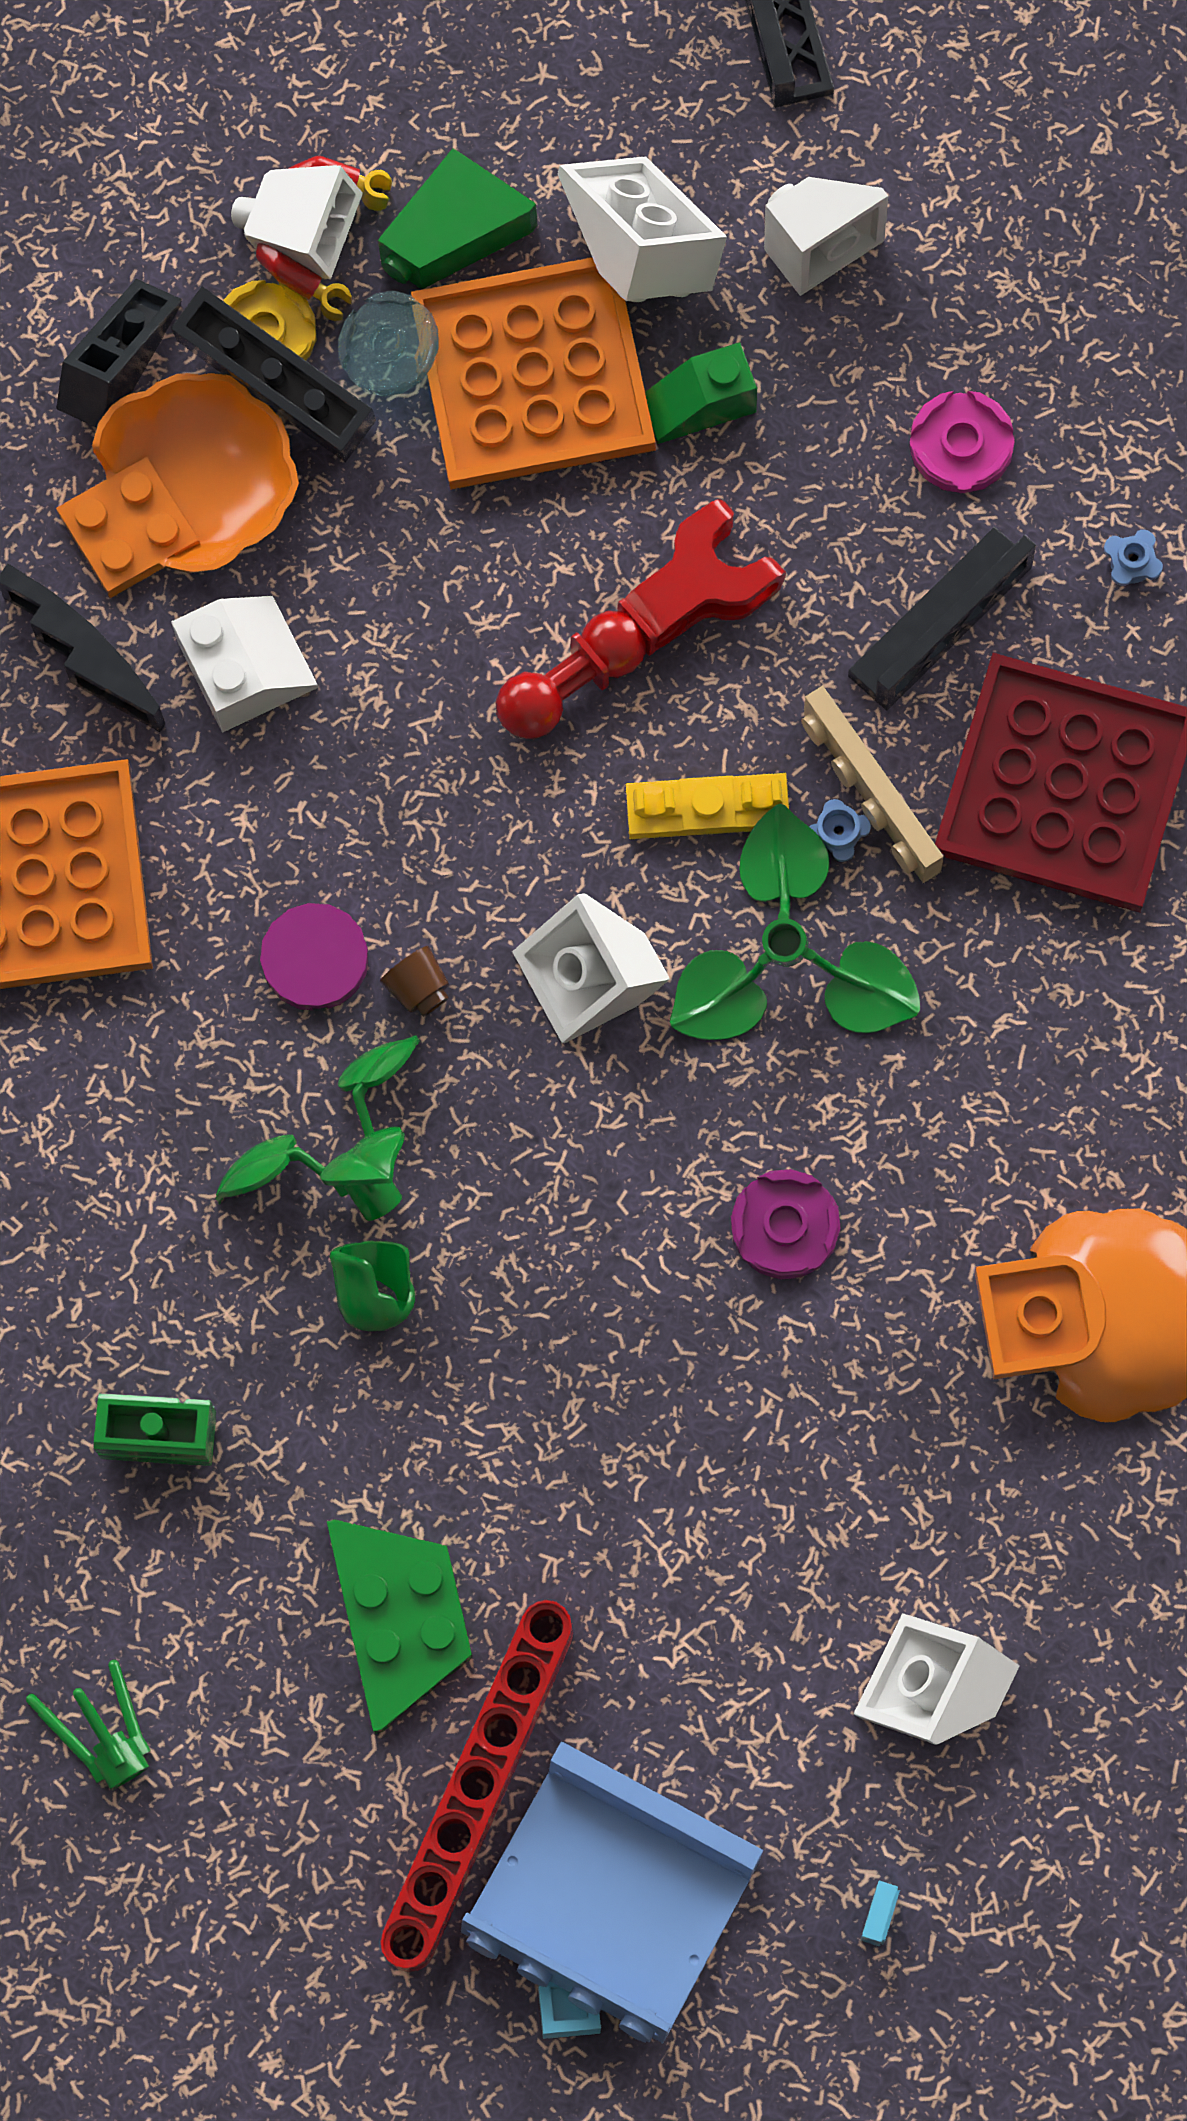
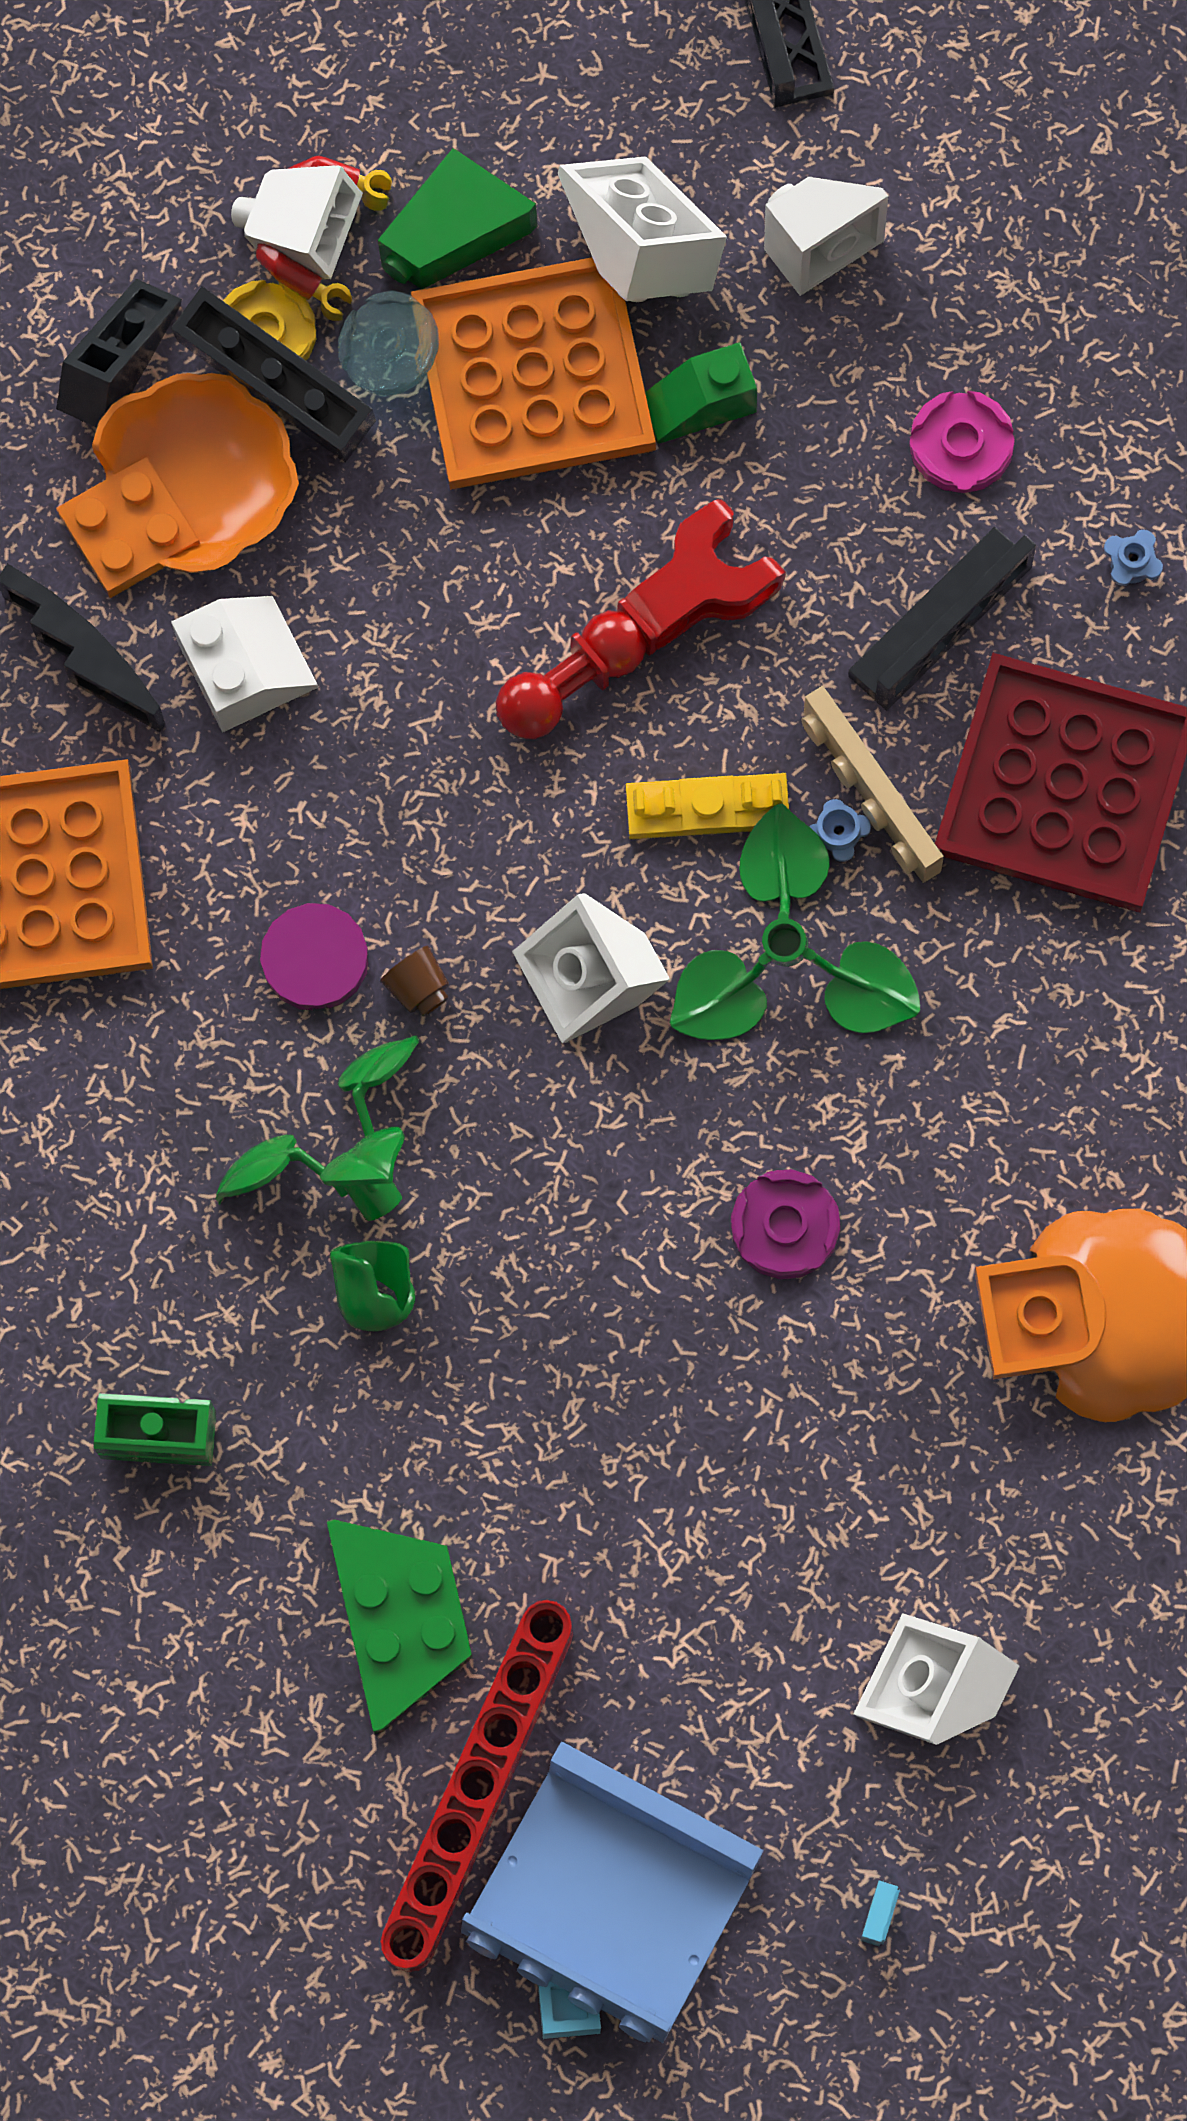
(117, 1756): green plant -> none

